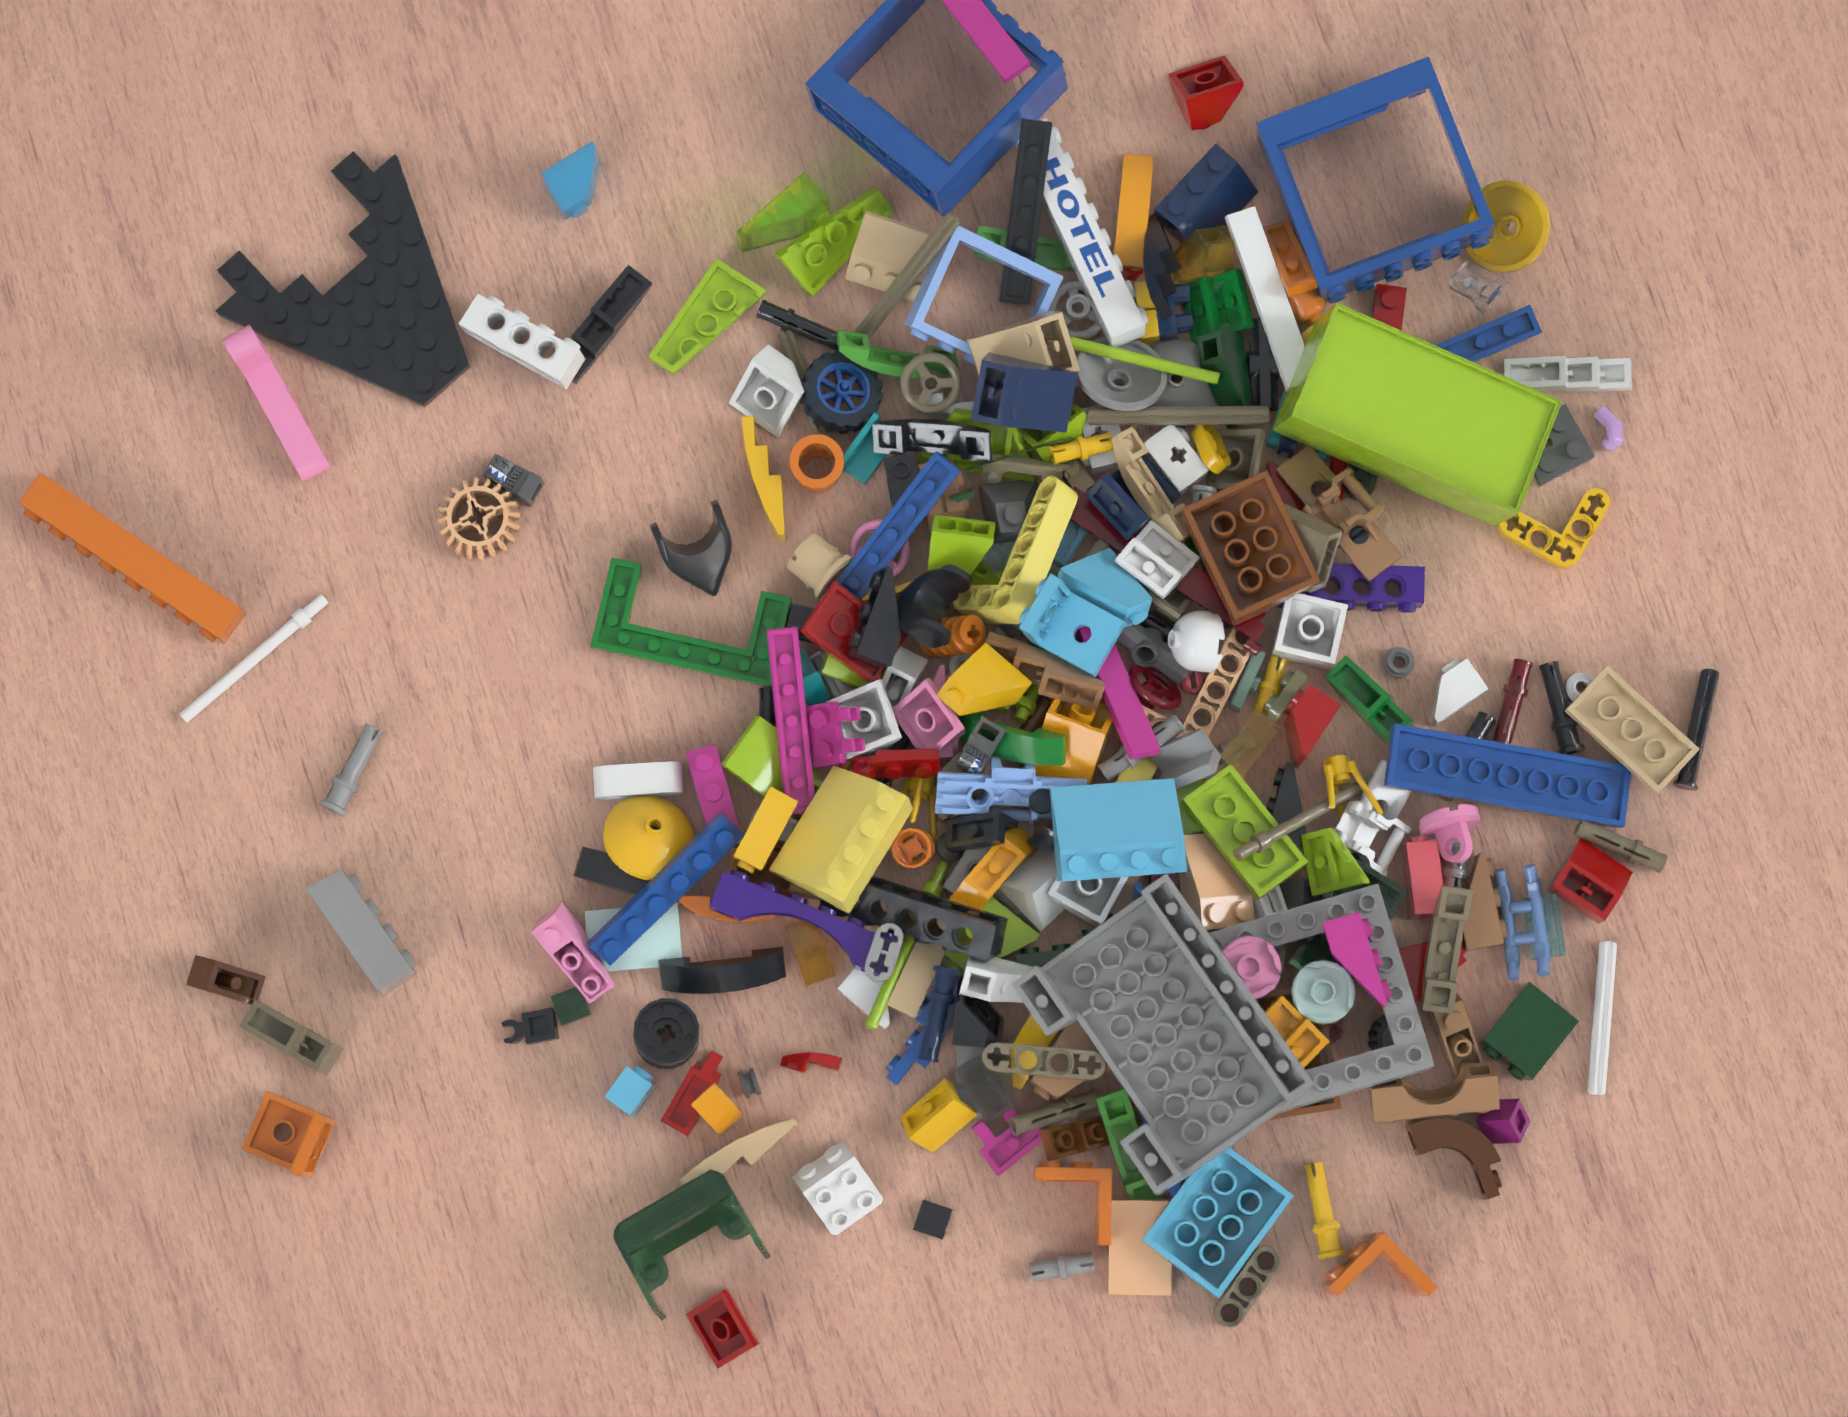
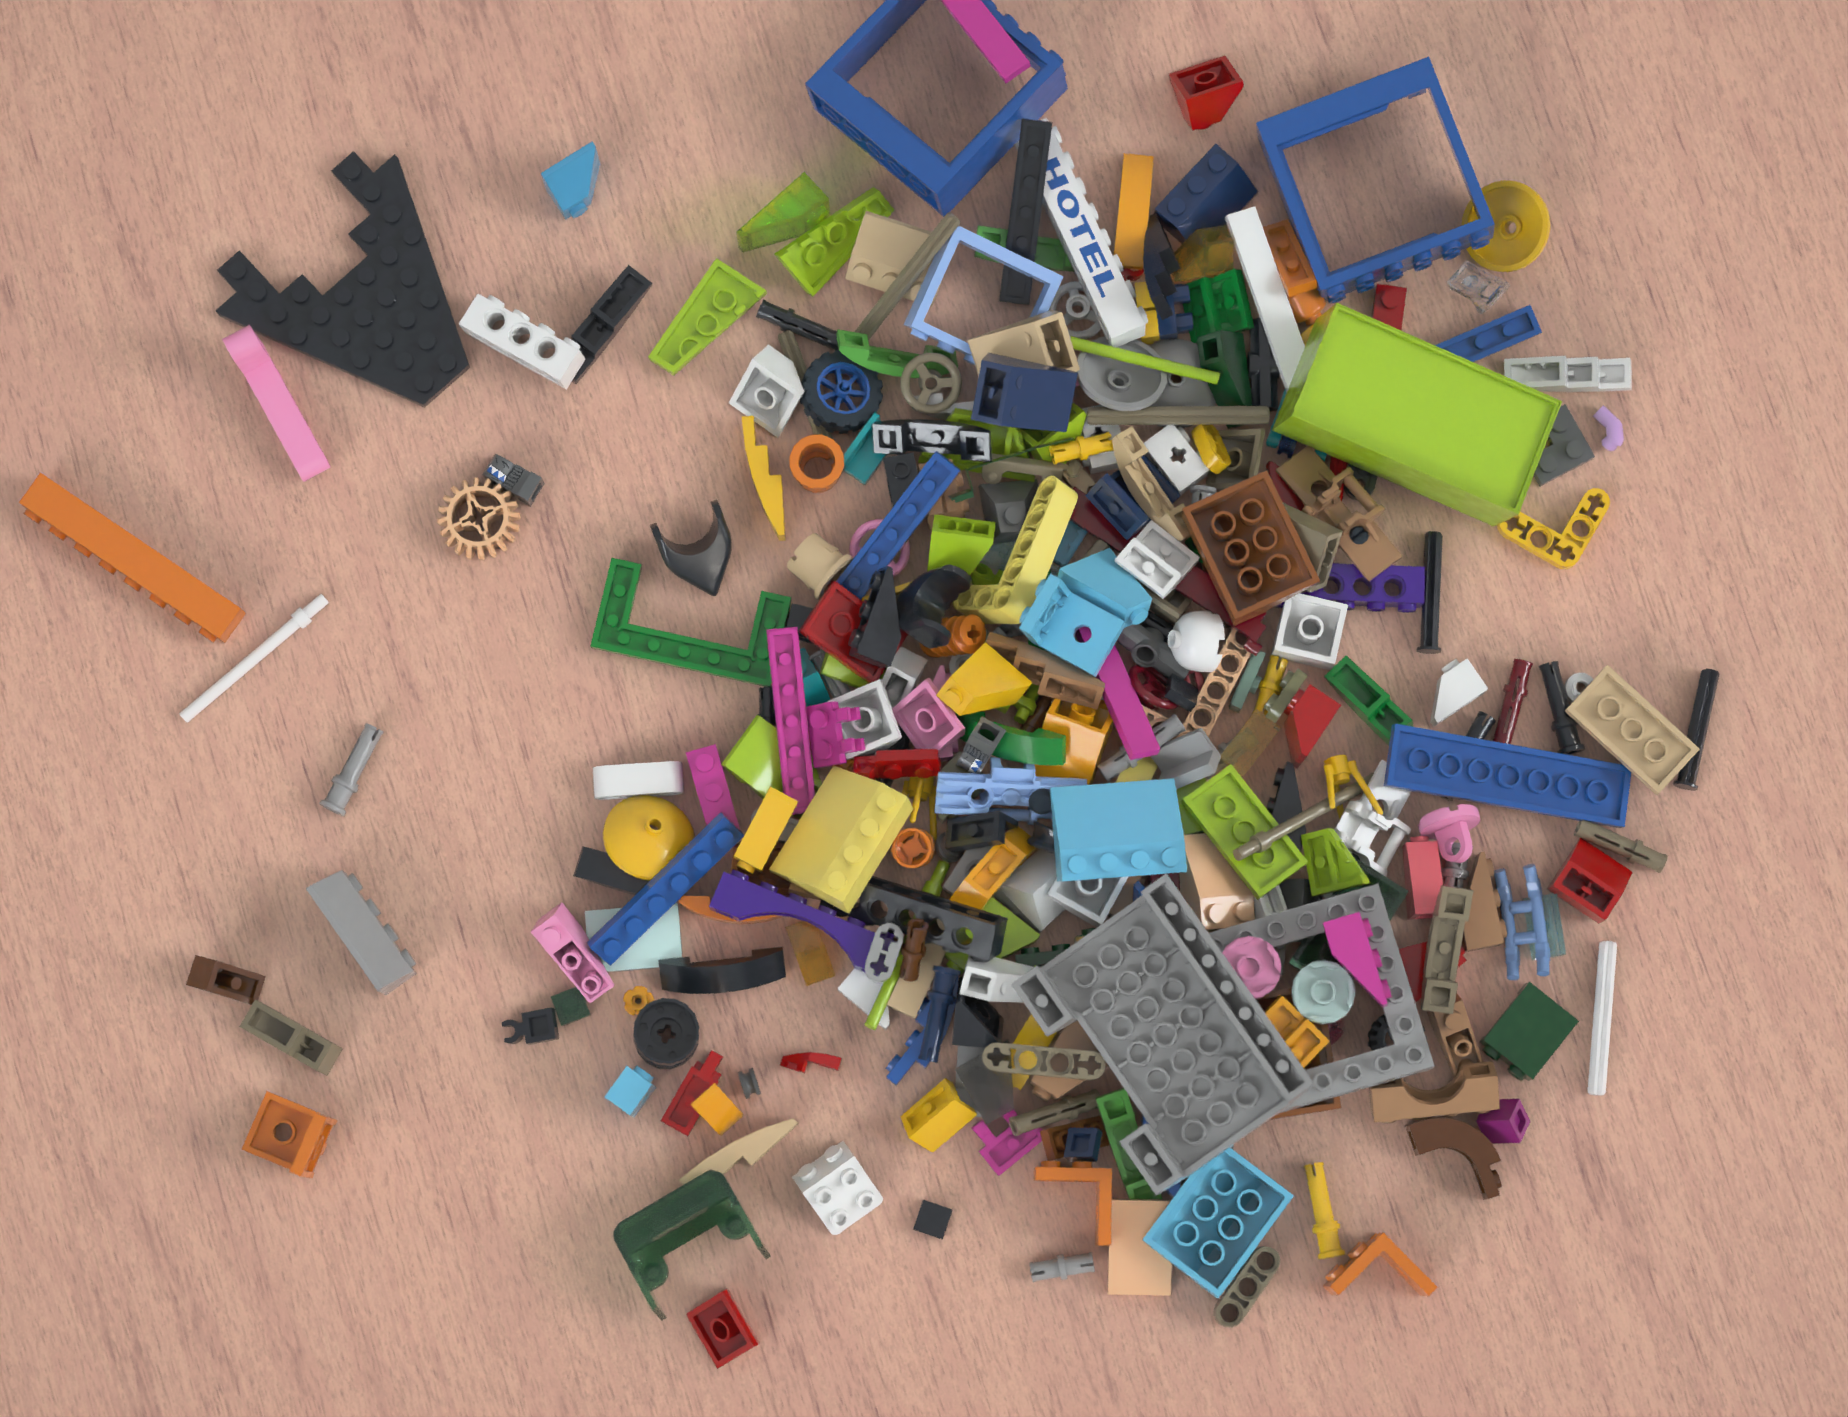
(631, 996): none -> light orange plate
(913, 950): none -> reddish brown pin
(1083, 1145): none -> dark blue plate
(1181, 692): none -> black tile
(1405, 655): flat silver plate -> none
(1431, 604): none -> black axle

